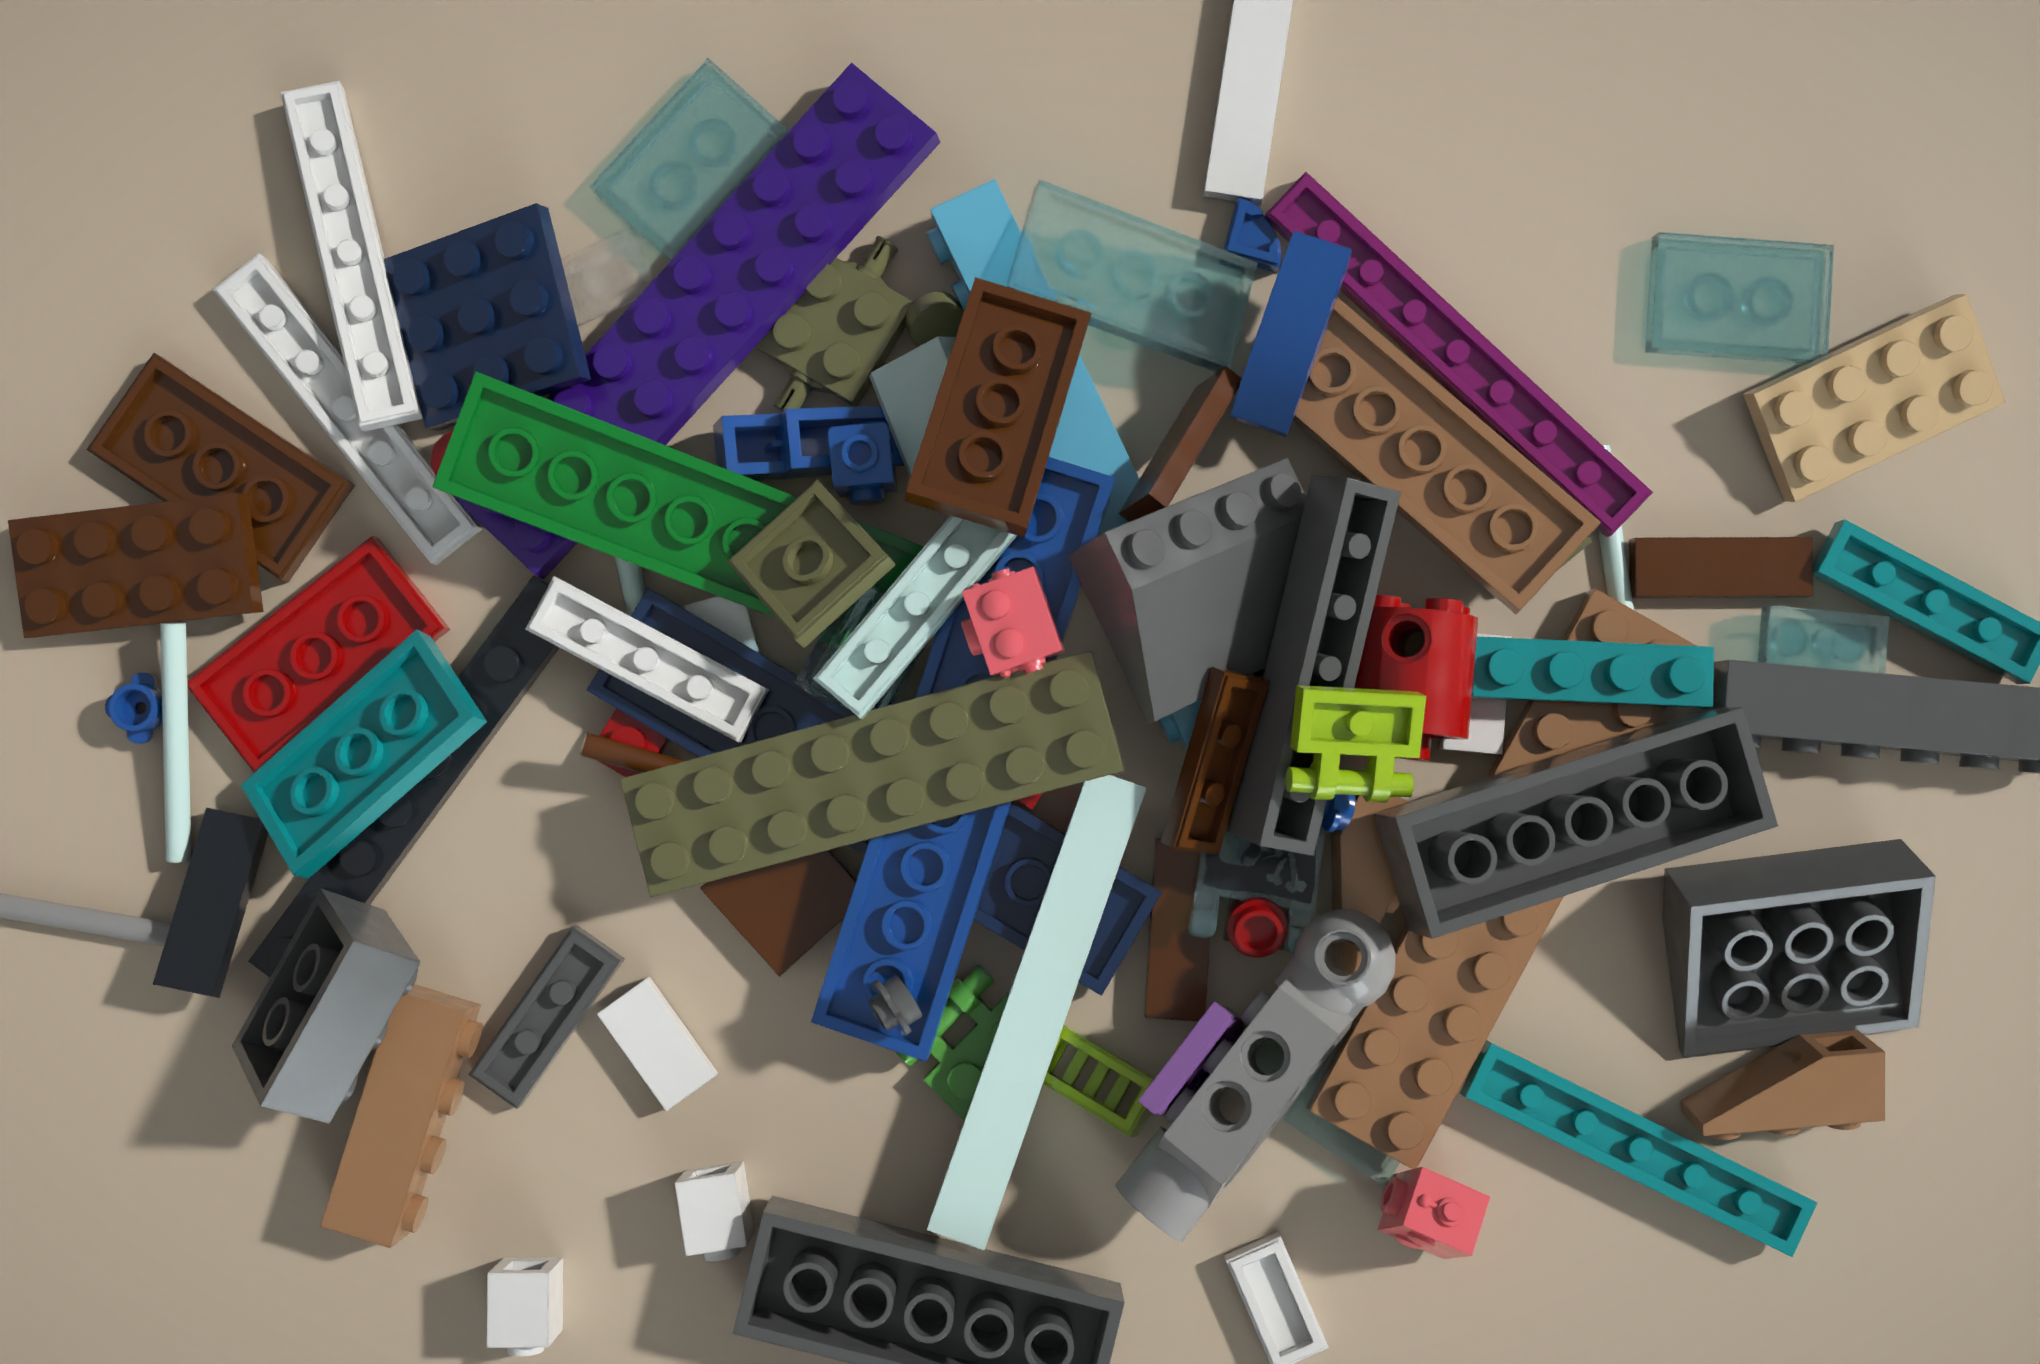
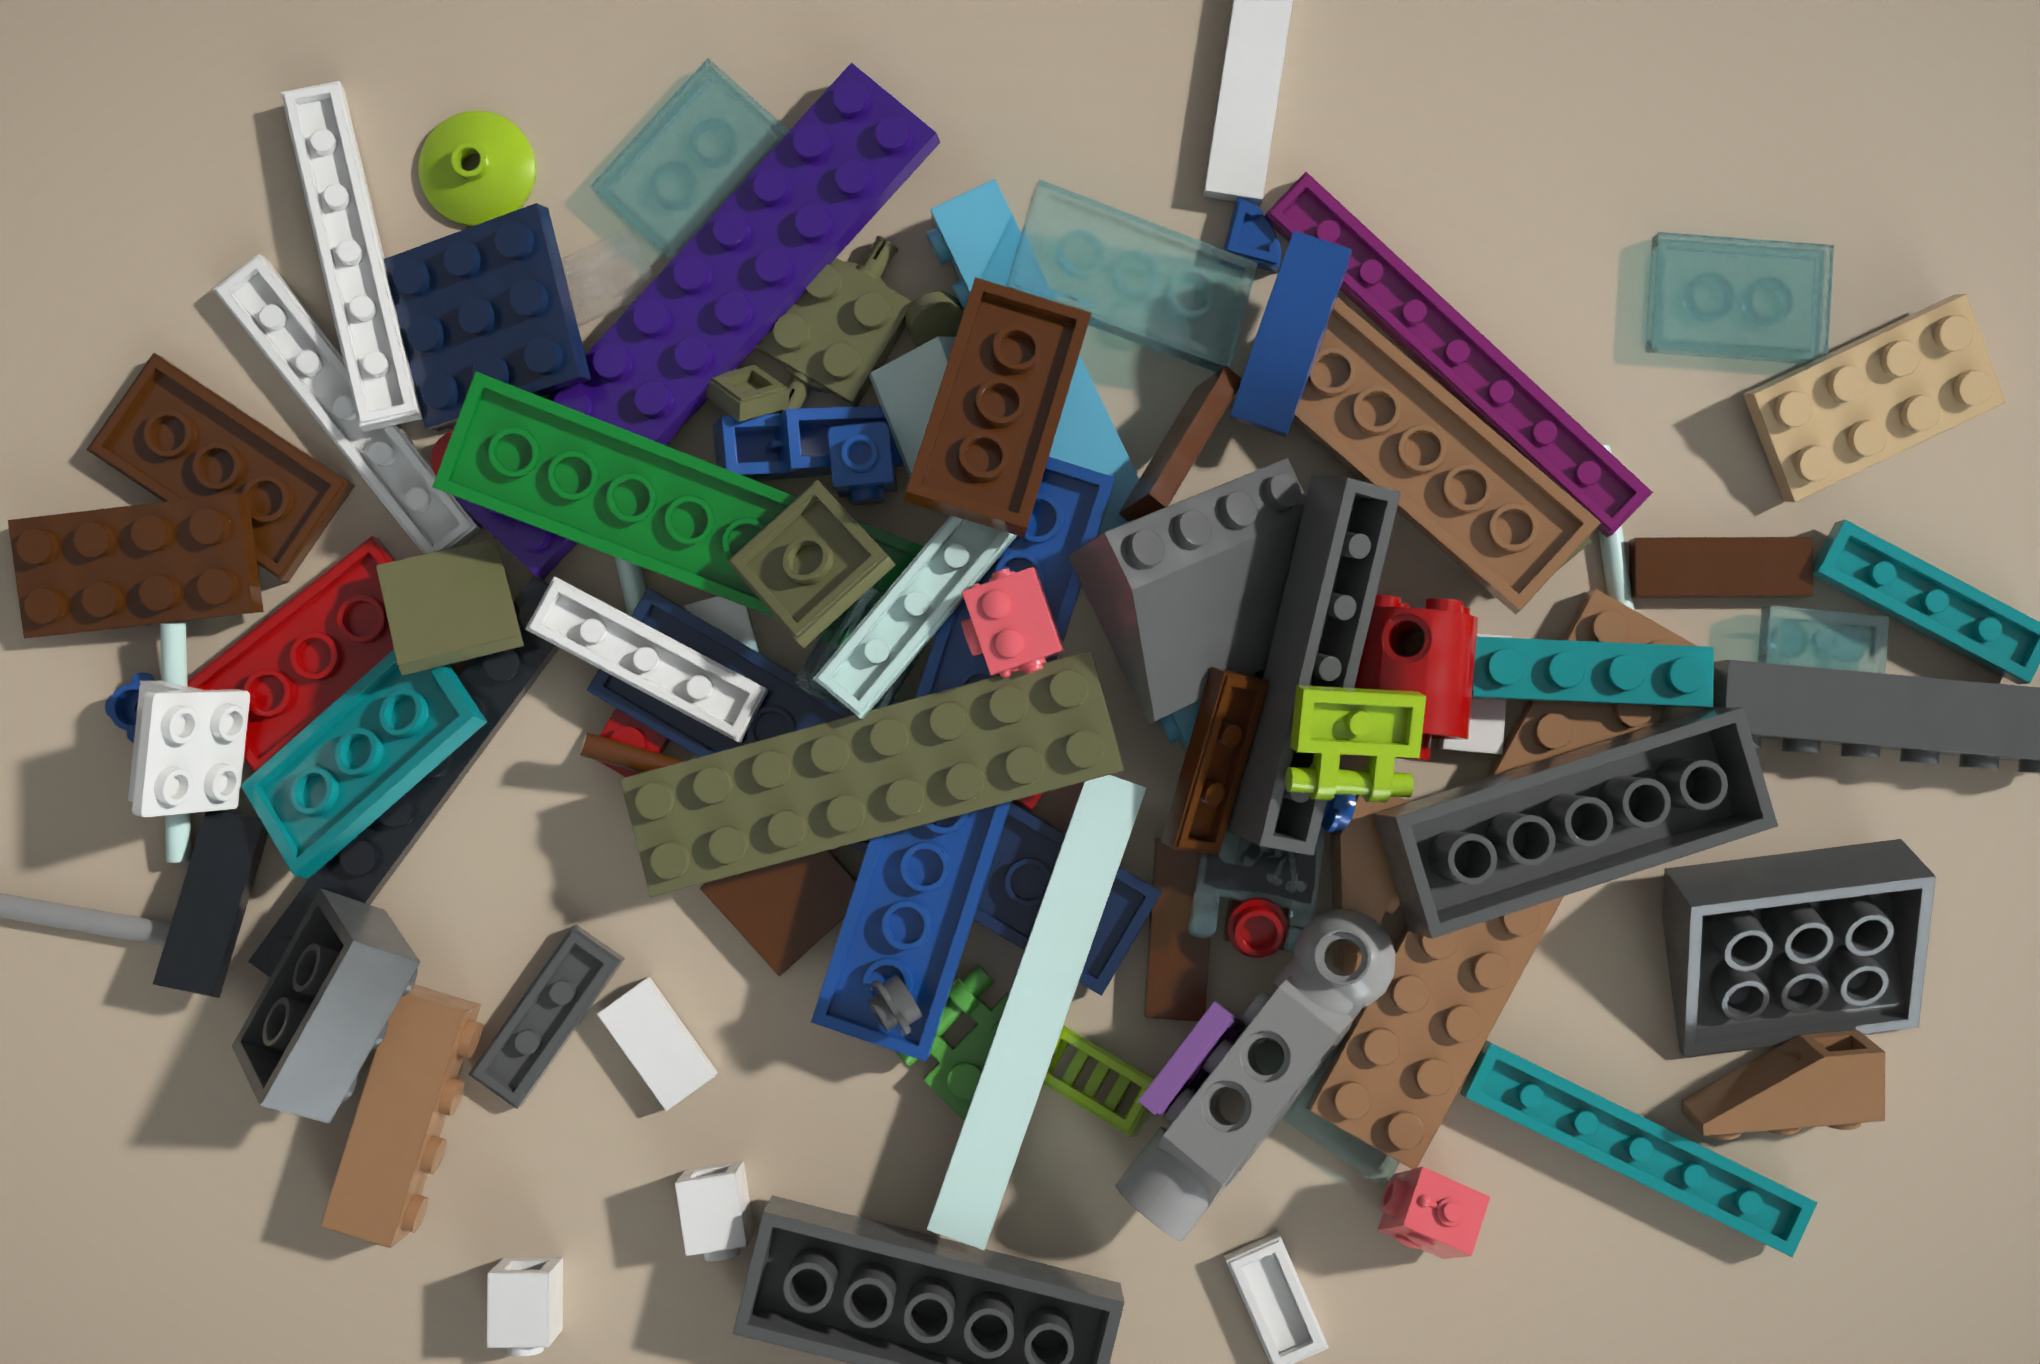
(187, 749): none -> white bracket
(449, 606): none -> olive tile
(493, 188): none -> lime dish
(748, 393): none -> olive tile

